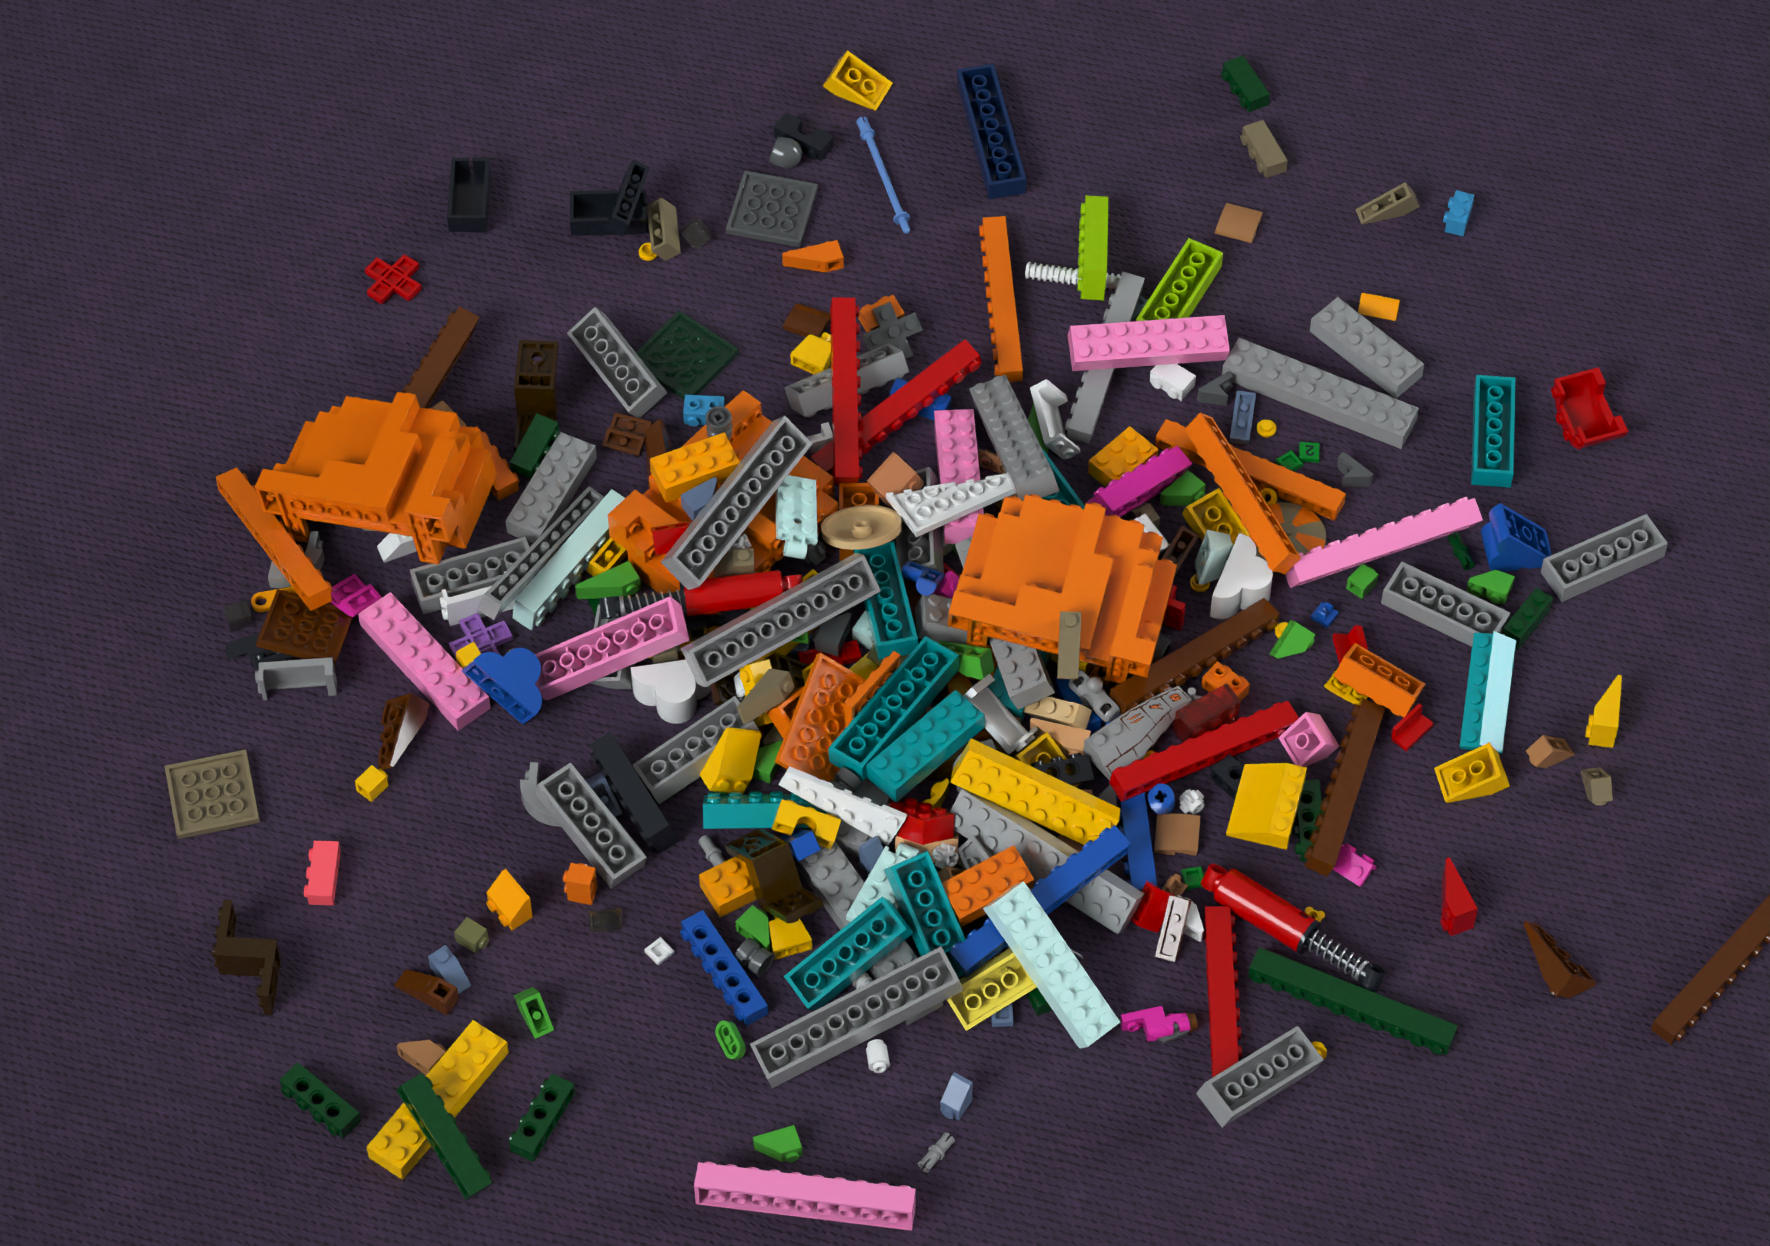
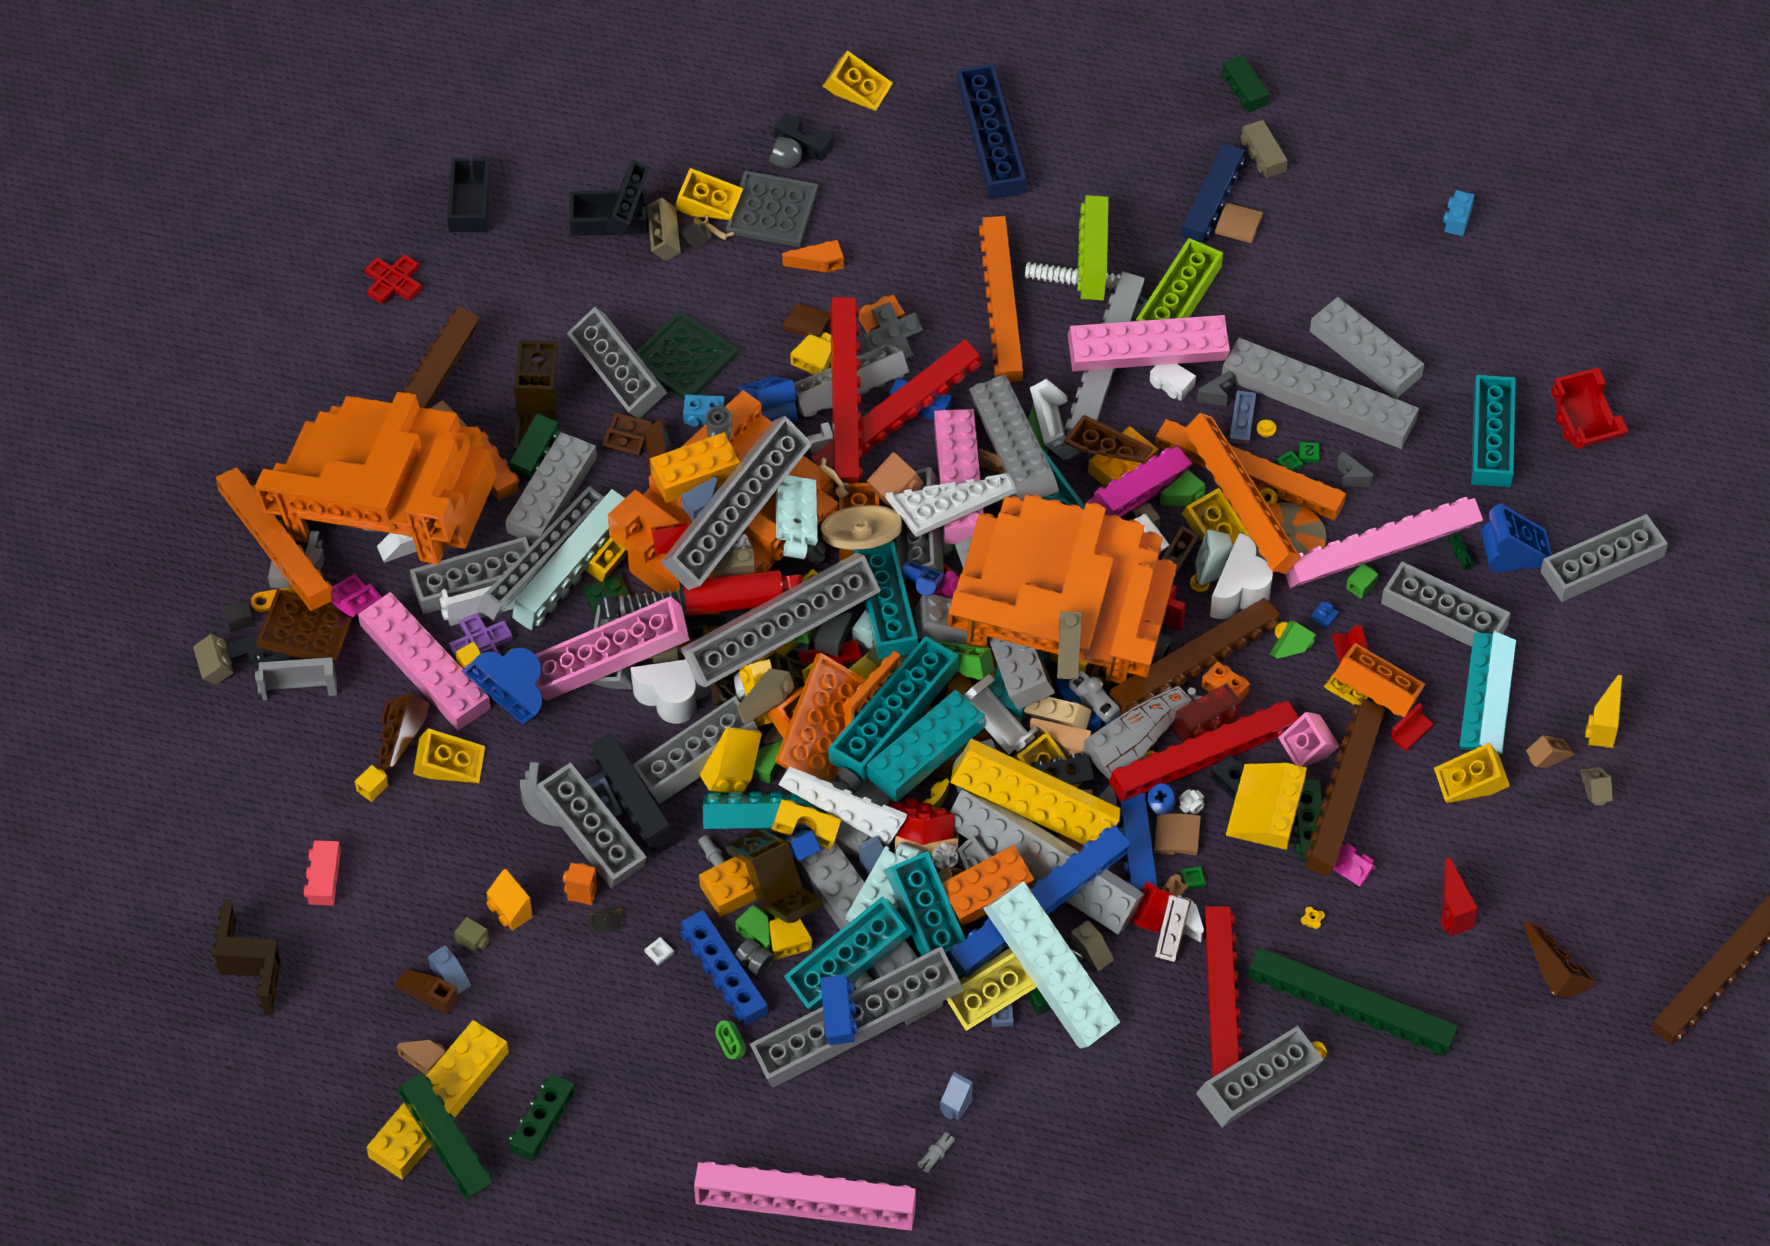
(212, 794): dark tan plate -> none
(213, 659): none -> dark tan brick
(300, 1078): dark green brick -> none
(448, 758): none -> yellow slope
(534, 1012): bright green slope -> none
(613, 582): bright green slope -> none
(645, 252): yellow plate -> none
(707, 196): none -> yellow slope
(717, 232): none -> tan piece
(776, 397): none -> blue brick
(779, 1144): bright green slope -> none
(838, 1009): none -> blue brick
(841, 490): none -> tan piece
(867, 134): medium blue bar -> none
(877, 1056): white brick -> none
(1091, 946): none -> dark tan slope
(1103, 440): none -> reddish brown wedge
(1158, 1026): dark pink plate -> none
(1213, 193): none -> dark blue brick
(1285, 922): red piece -> none
(1378, 306): light orange slope -> none
(1389, 205): dark tan slope -> none
(1492, 585): bright green slope -> none
(1528, 617): dark green brick -> none

